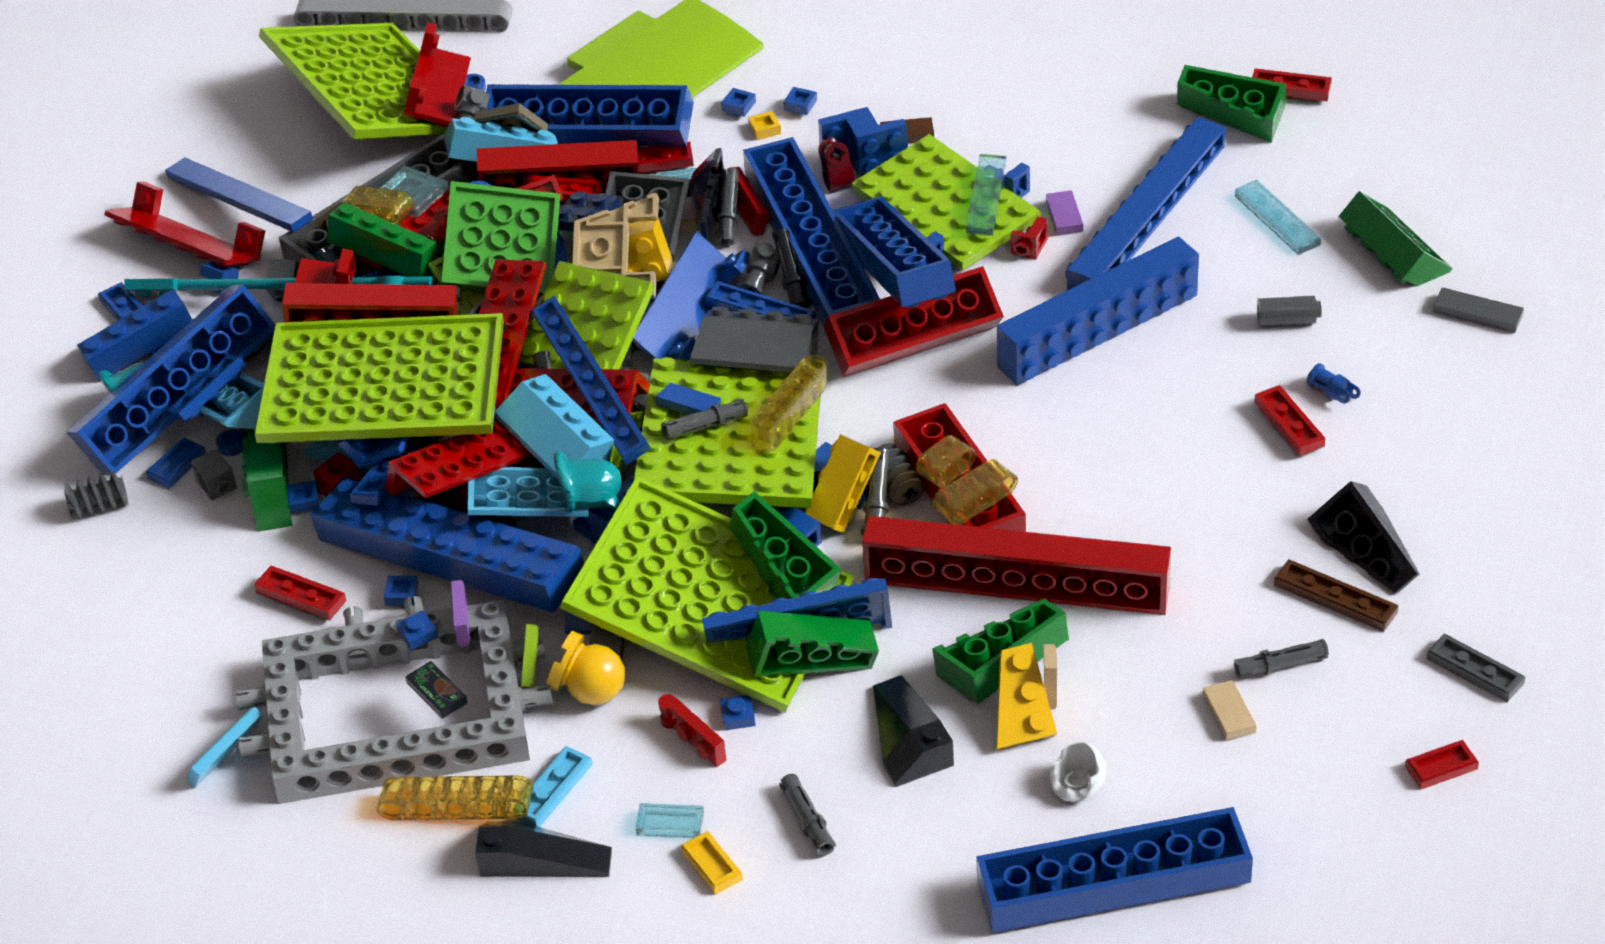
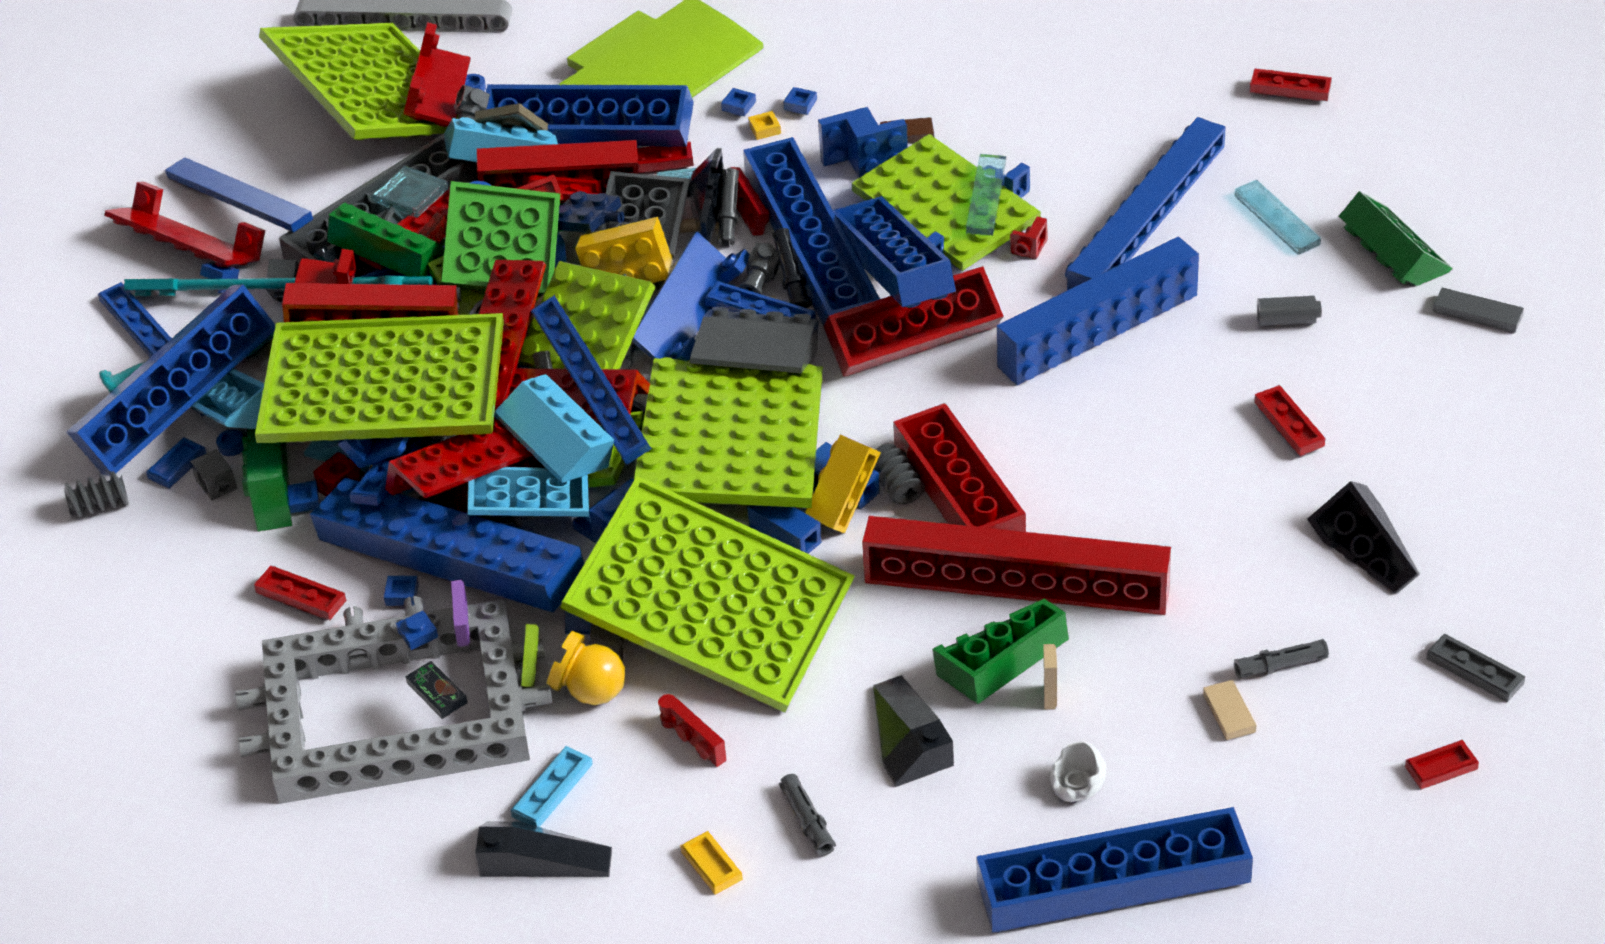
(136, 334): blue slope -> none
(207, 388): blue plate -> none
(223, 747): medium azure tile -> none
(385, 203): clear yellow beam -> none
(455, 797): clear yellow beam -> none
(588, 482): teal hair -> none
(603, 238): tan wing -> none
(669, 820): clear light blue tile -> none
(685, 399): blue tile -> none
(715, 416): dark grey pin -> none
(737, 712): blue plate -> none
(781, 551): green wedge -> none
(789, 403): clear yellow beam -> none
(809, 644): green wedge -> none
(837, 168): dark red piece -> none
(856, 601): blue wing -> none
(876, 501): dark grey pin -> none
(945, 461): clear yellow beam -> none
(975, 492): clear yellow beam -> none
(1022, 700): yellow wing -> none
(1064, 212): medium lavender tile -> none
(1233, 99): green wedge -> none
(1332, 384): blue piece -> none
(1336, 595): reddish brown tile -> none

